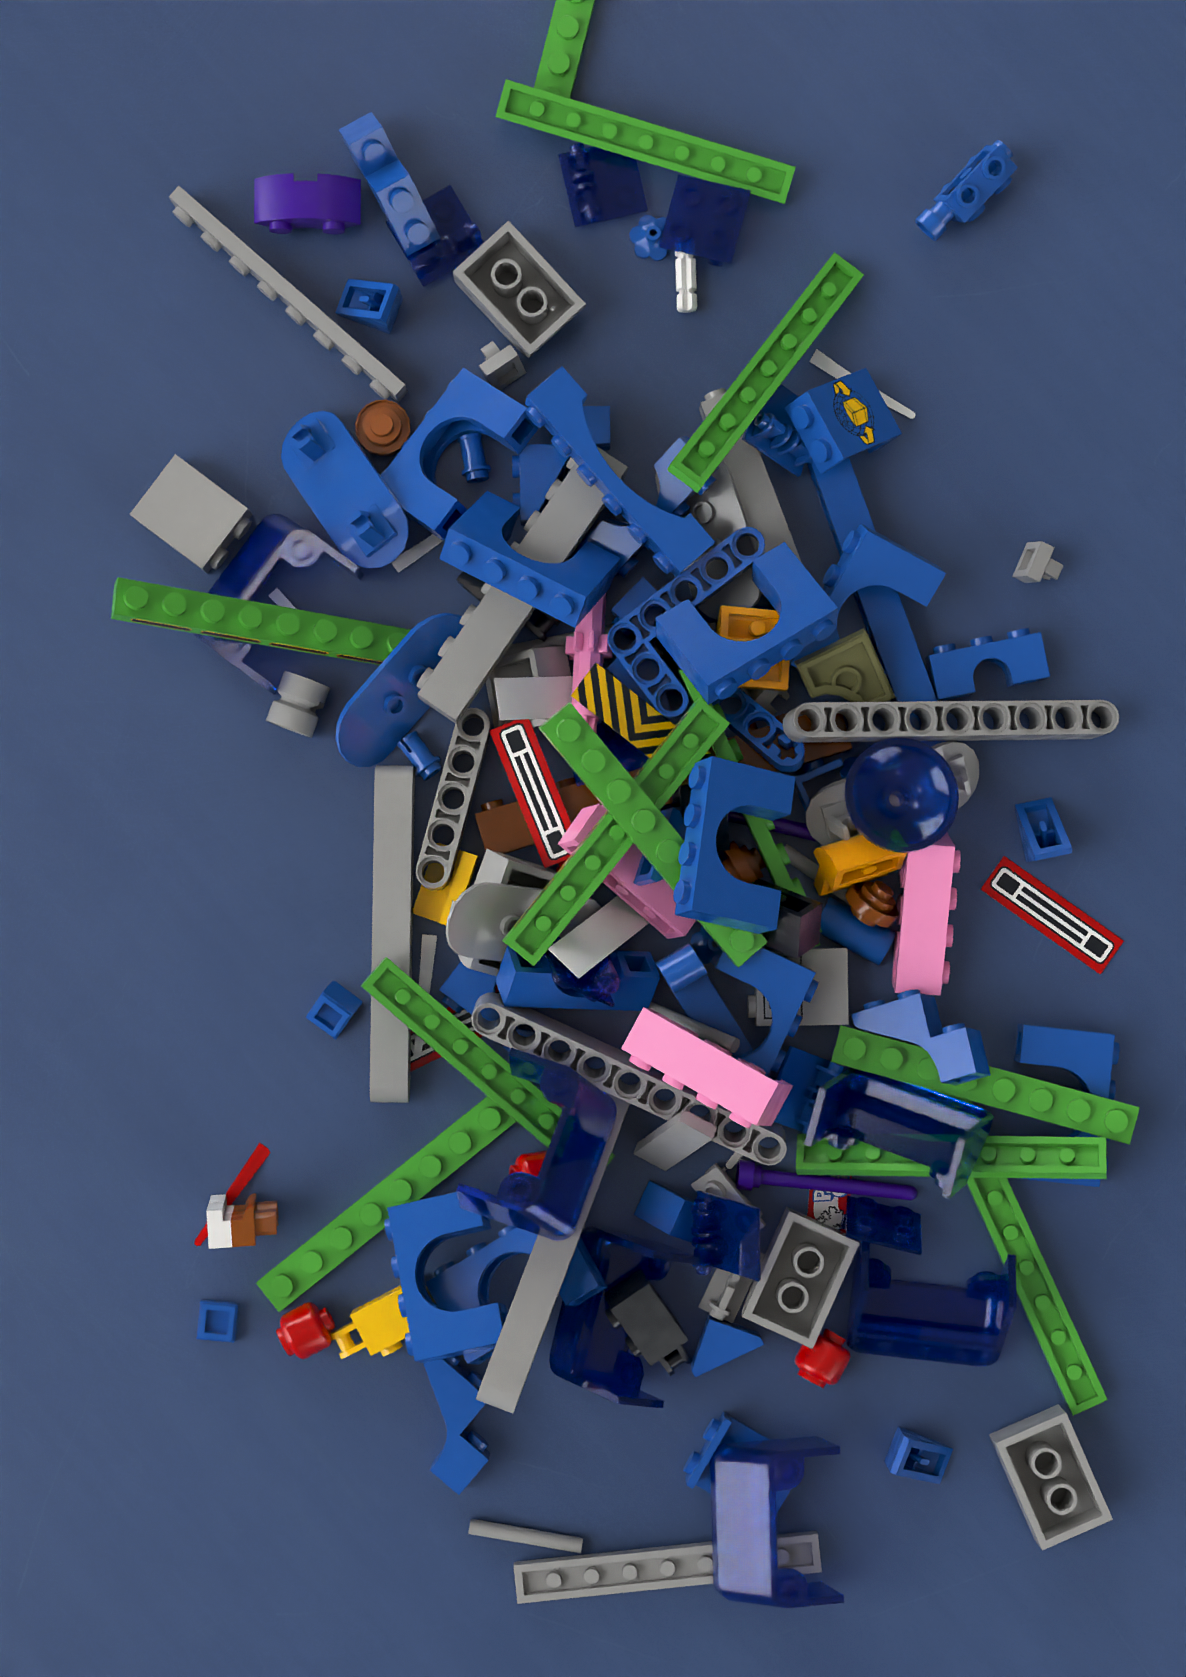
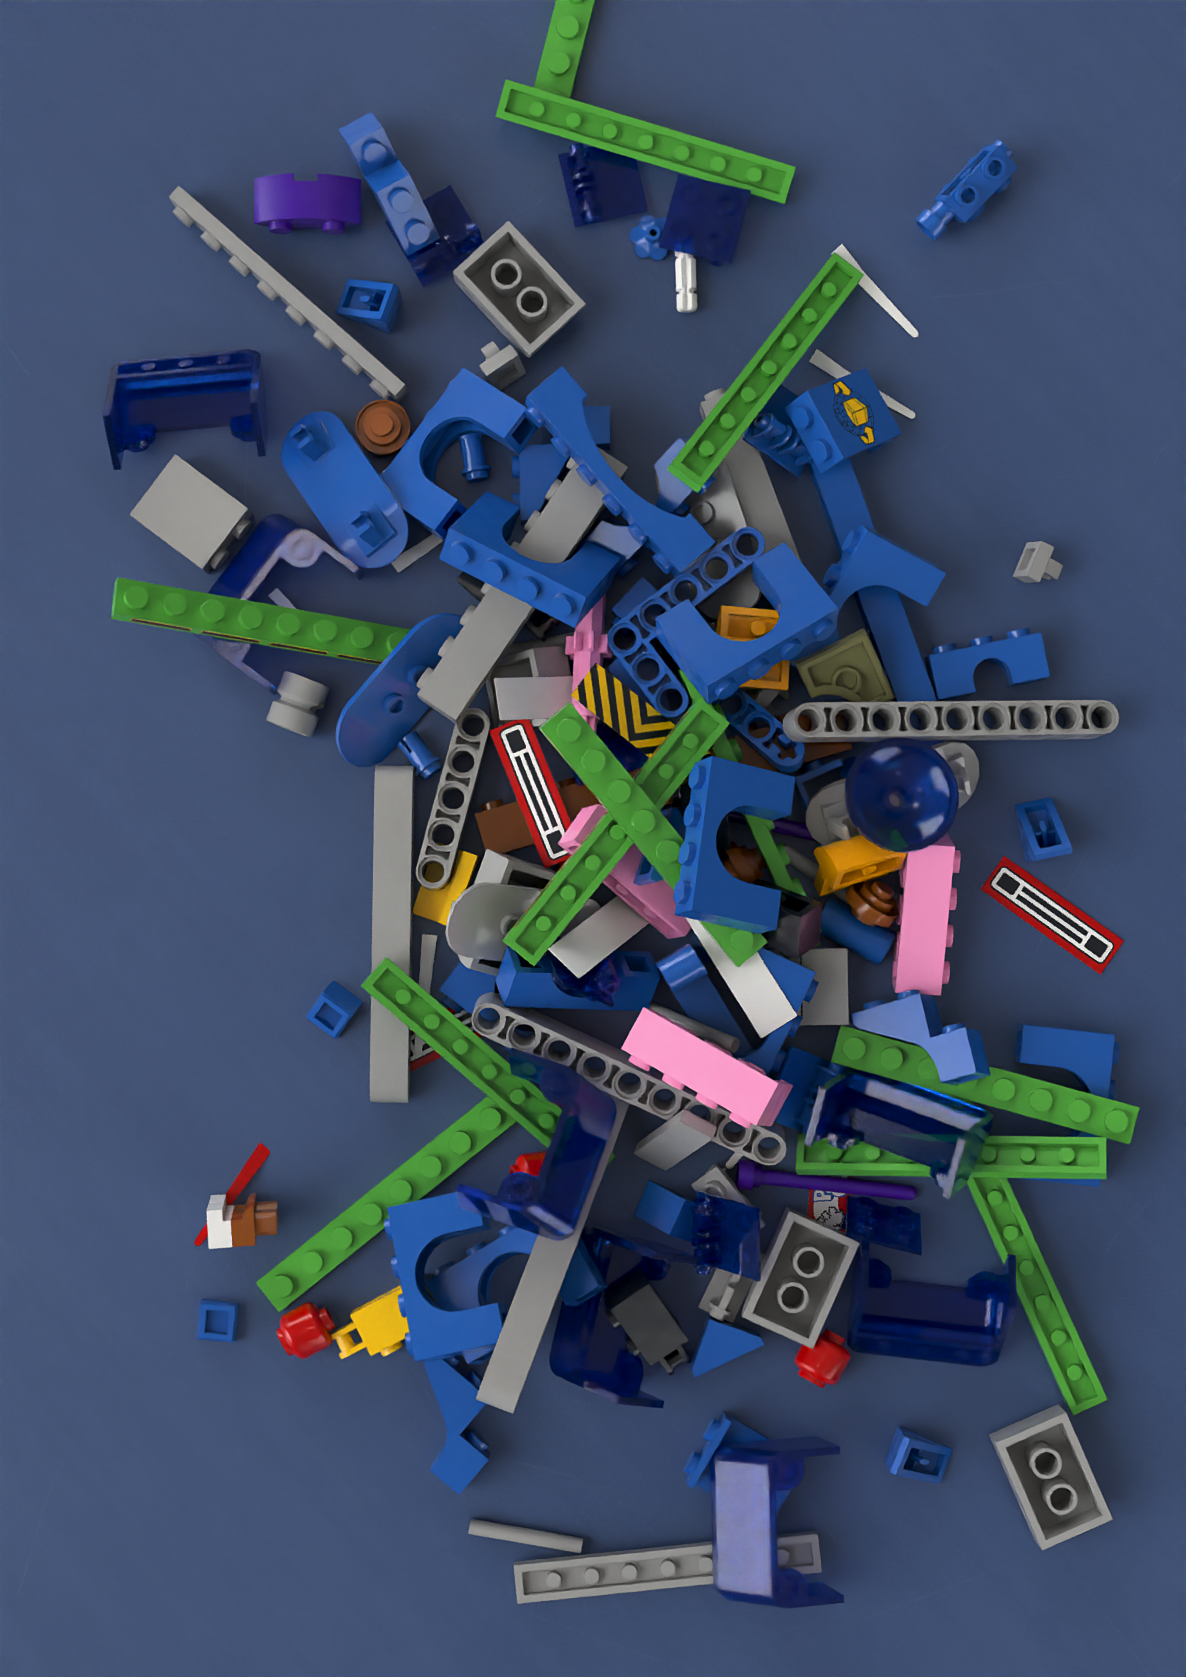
(185, 395): none -> clear blue windscreen
(750, 984): none -> white sticker
(869, 286): none -> white sticker

